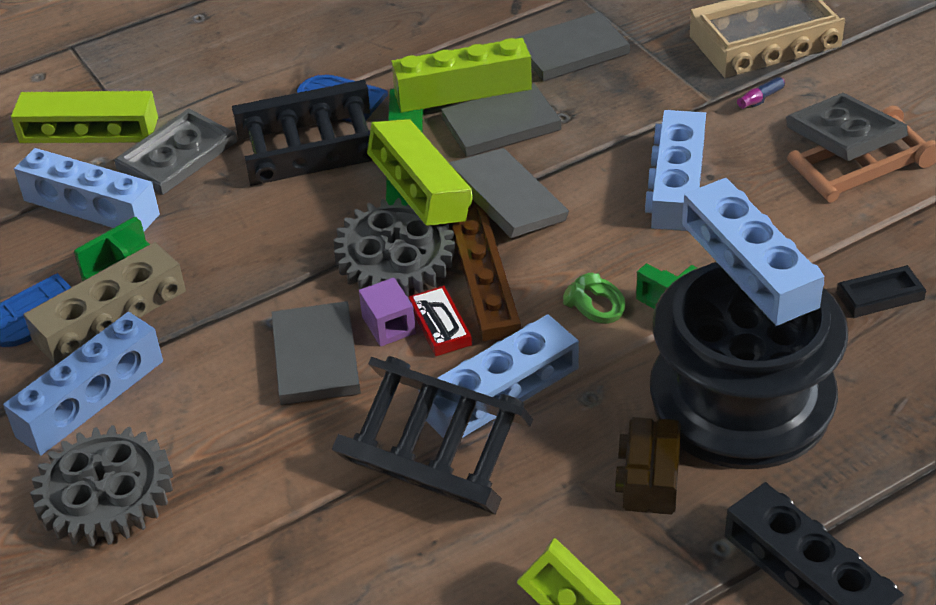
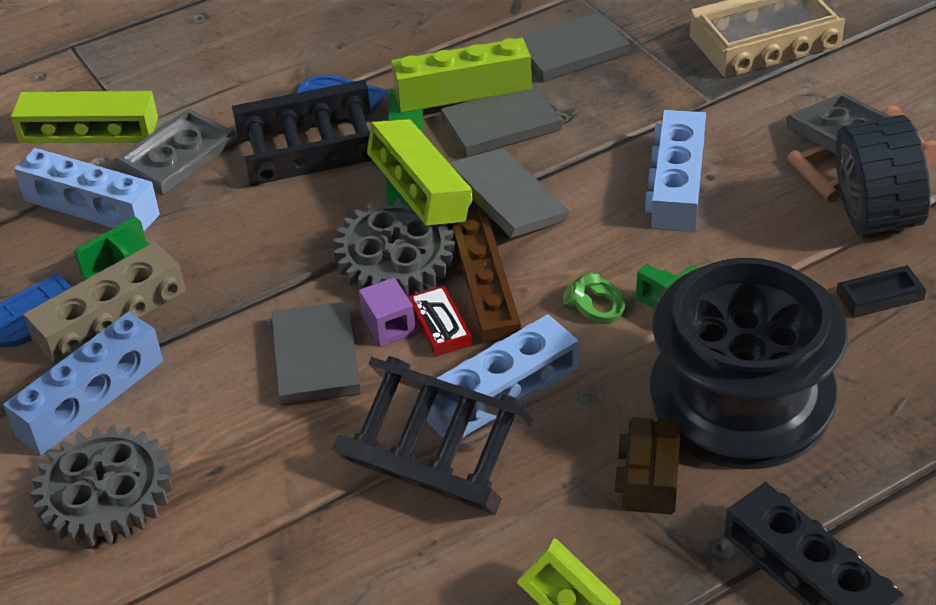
(753, 251): light blue brick -> none
(757, 95): piece -> none
(883, 175): none -> black wheel

